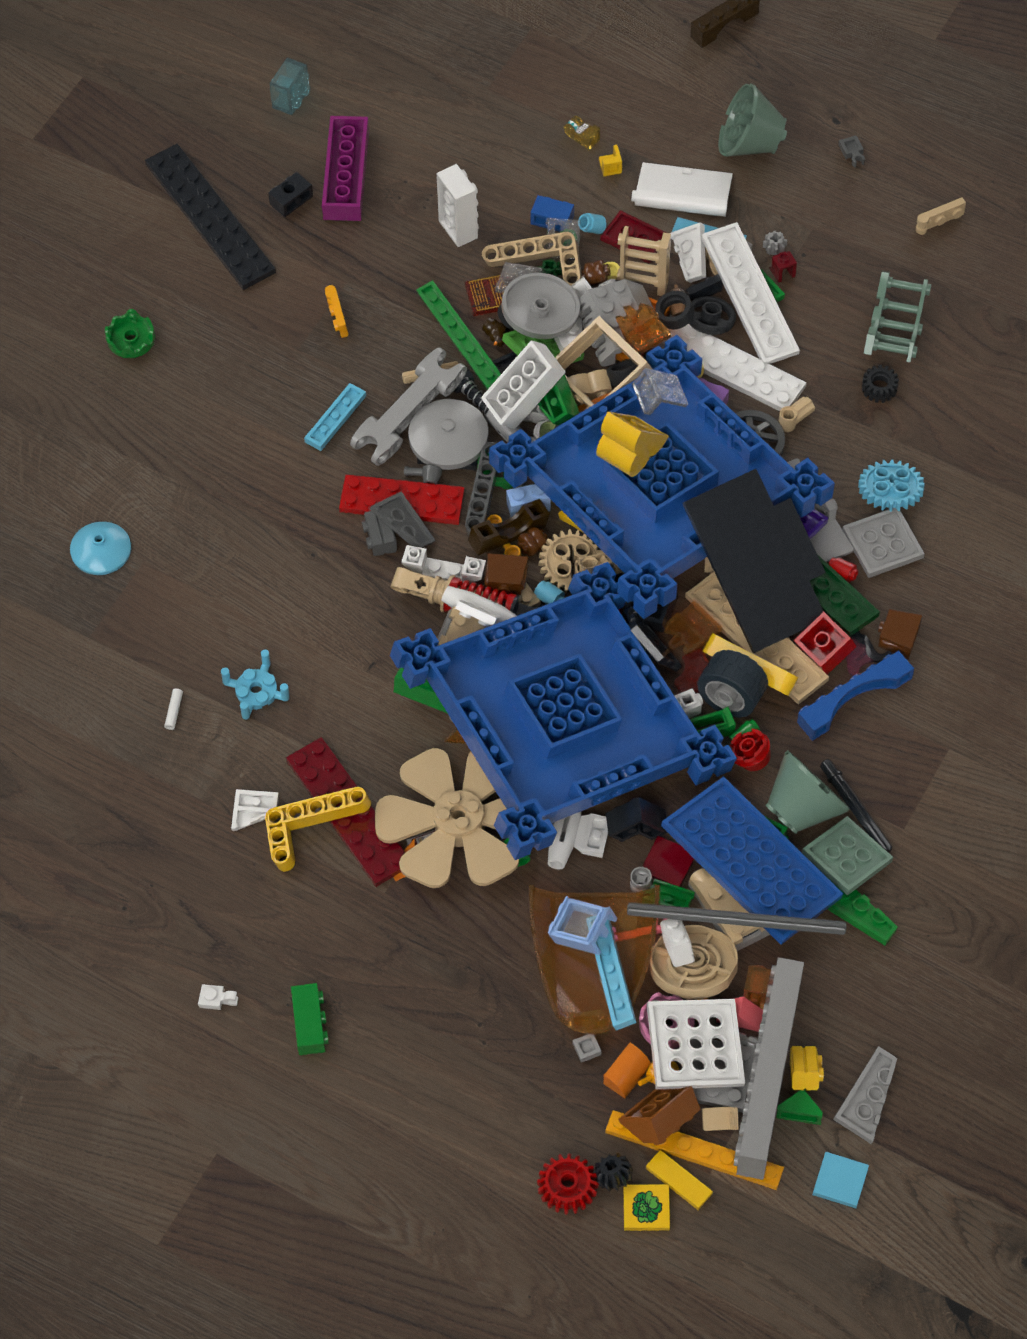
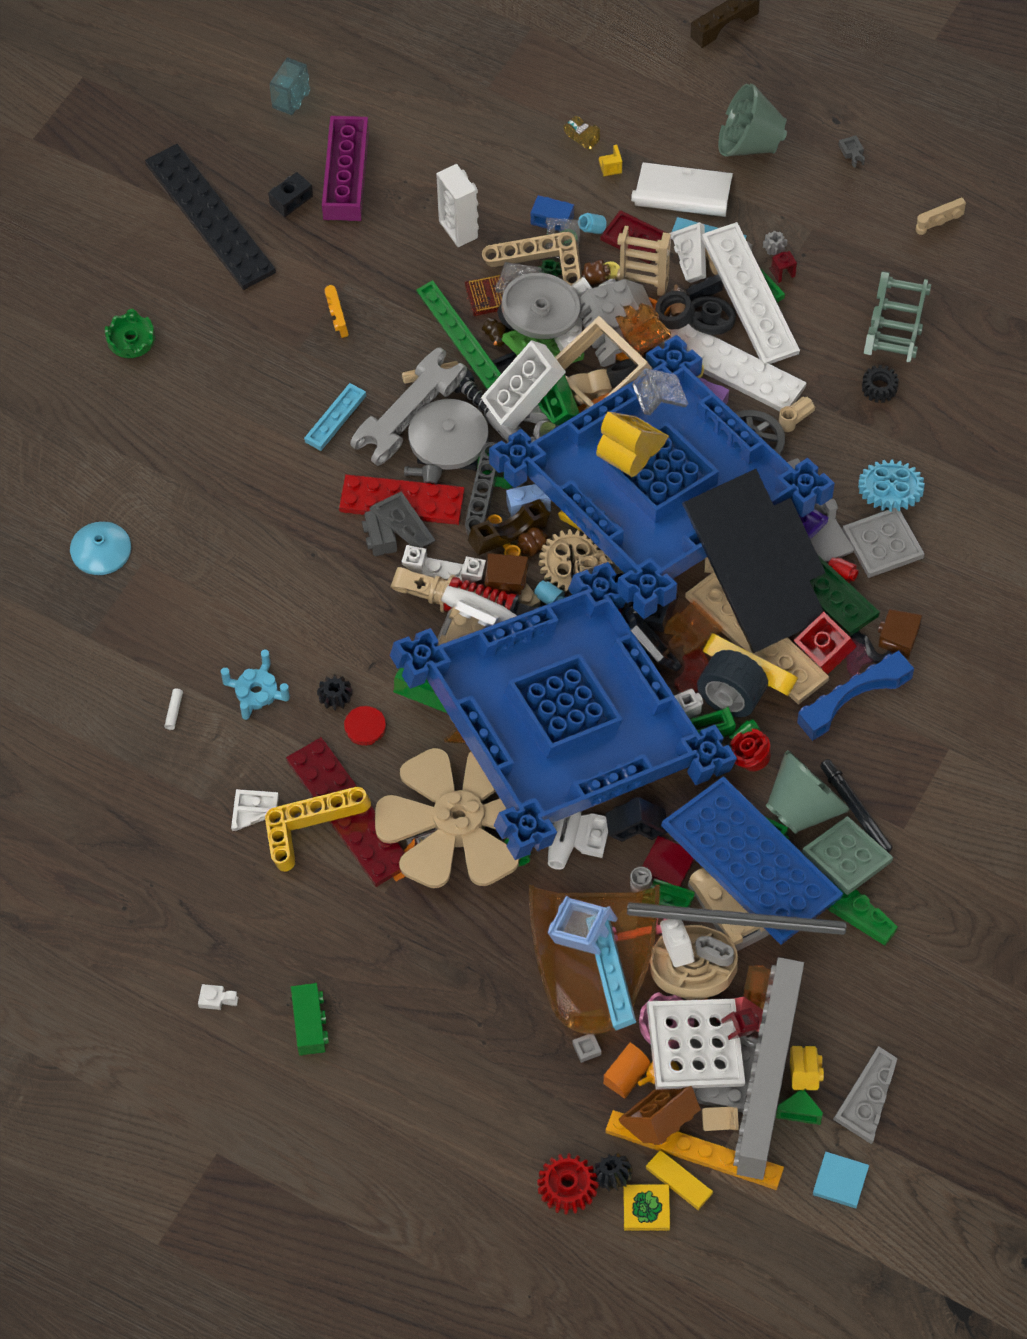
(334, 692): none -> black gear
(365, 725): none -> red tile
(713, 949): none -> light grey beam
(744, 1022): none -> dark red window

